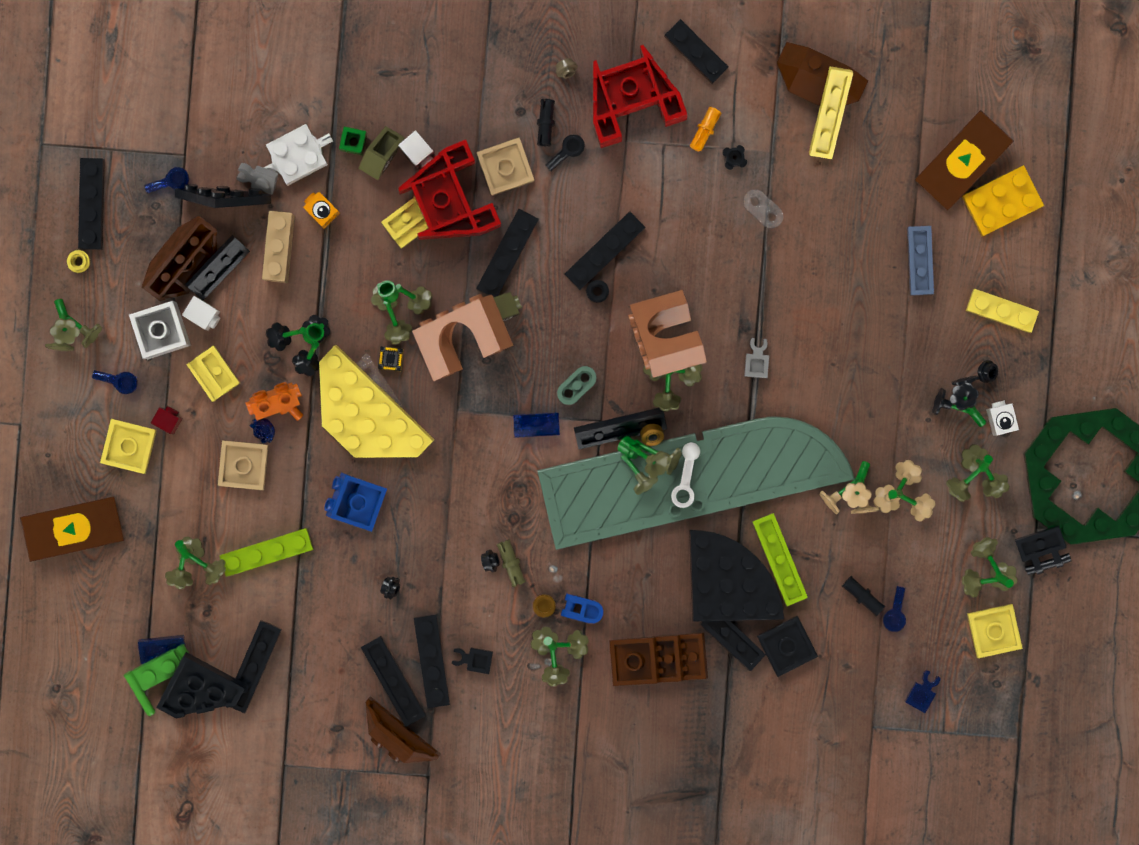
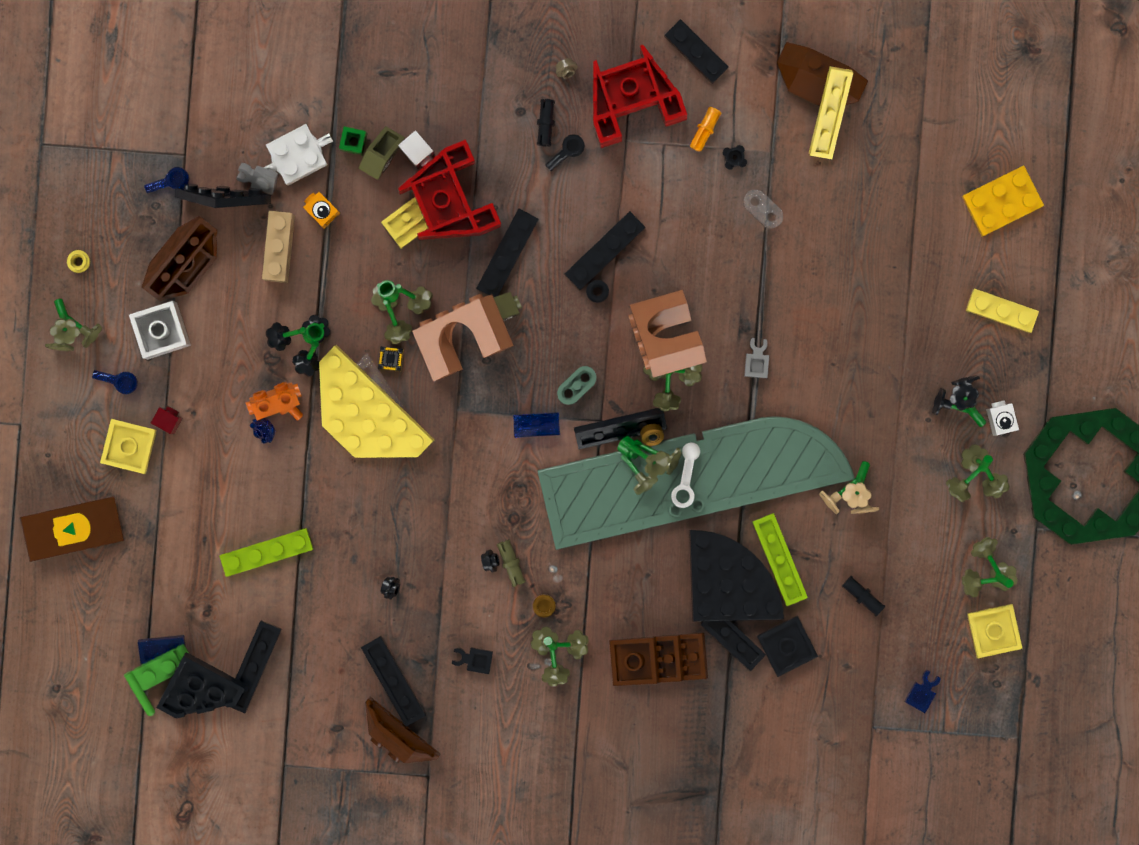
(91, 204): black plate -> none
(190, 551): olive plant -> none
(202, 314): white brick -> none
(213, 373): light yellow plate -> none
(217, 267): black plate -> none
(243, 465): tan plate -> none
(355, 501): blue plate -> none
(431, 661): black plate -> none
(505, 166): tan plate -> none
(590, 611): blue plate -> none
(888, 497): tan plant -> none
(894, 619): clear blue plate -> none
(920, 260): sand blue plate -> none
(964, 160): reddish brown slope -> none
(987, 371): black plate -> none
(1040, 544): black plate -> none

